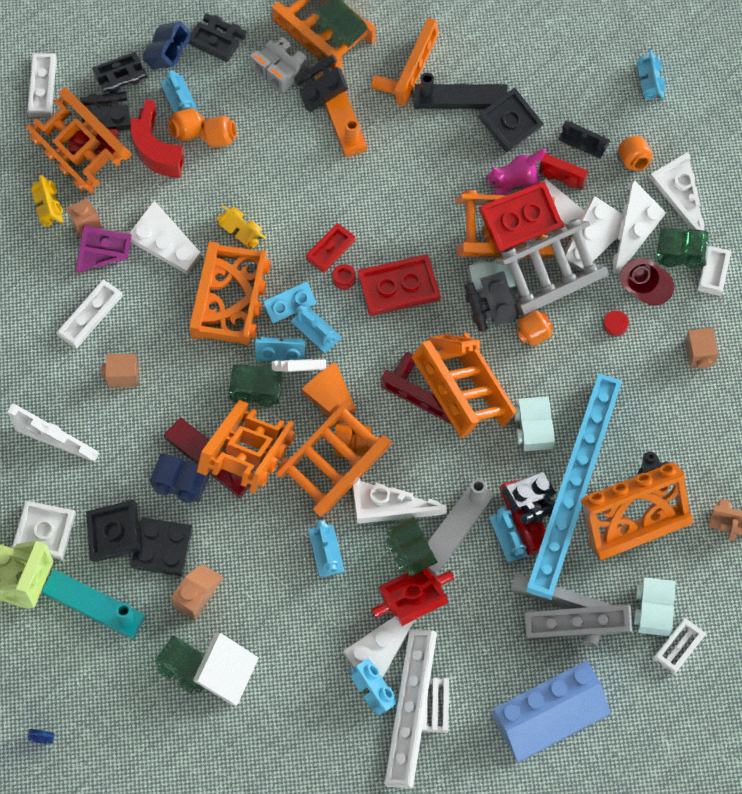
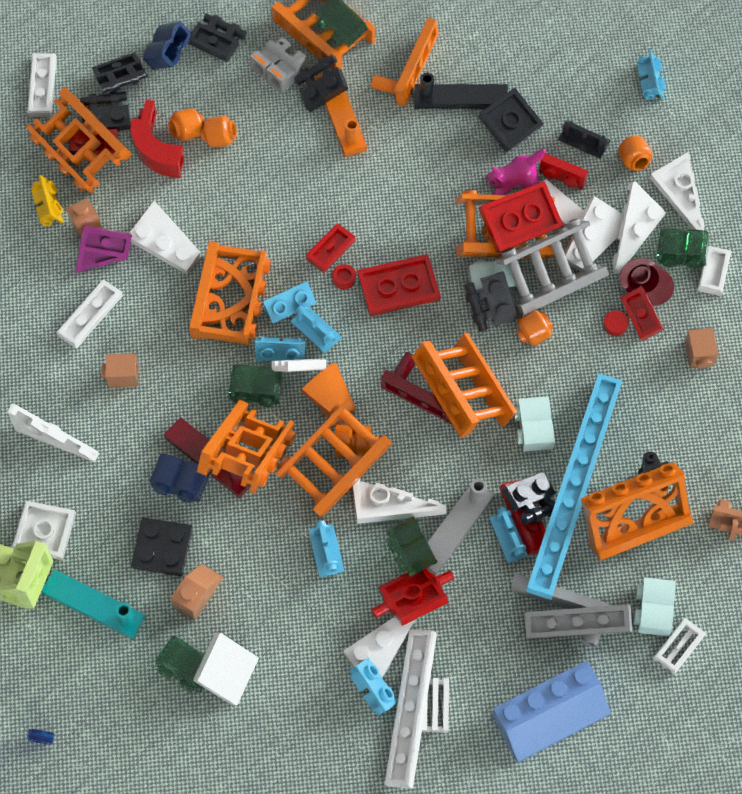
(113, 531): black plate -> none
(177, 92): medium azure hinge -> none
(248, 231): yellow hinge -> none
(454, 343): orange tile -> none
(642, 313): none -> red plate

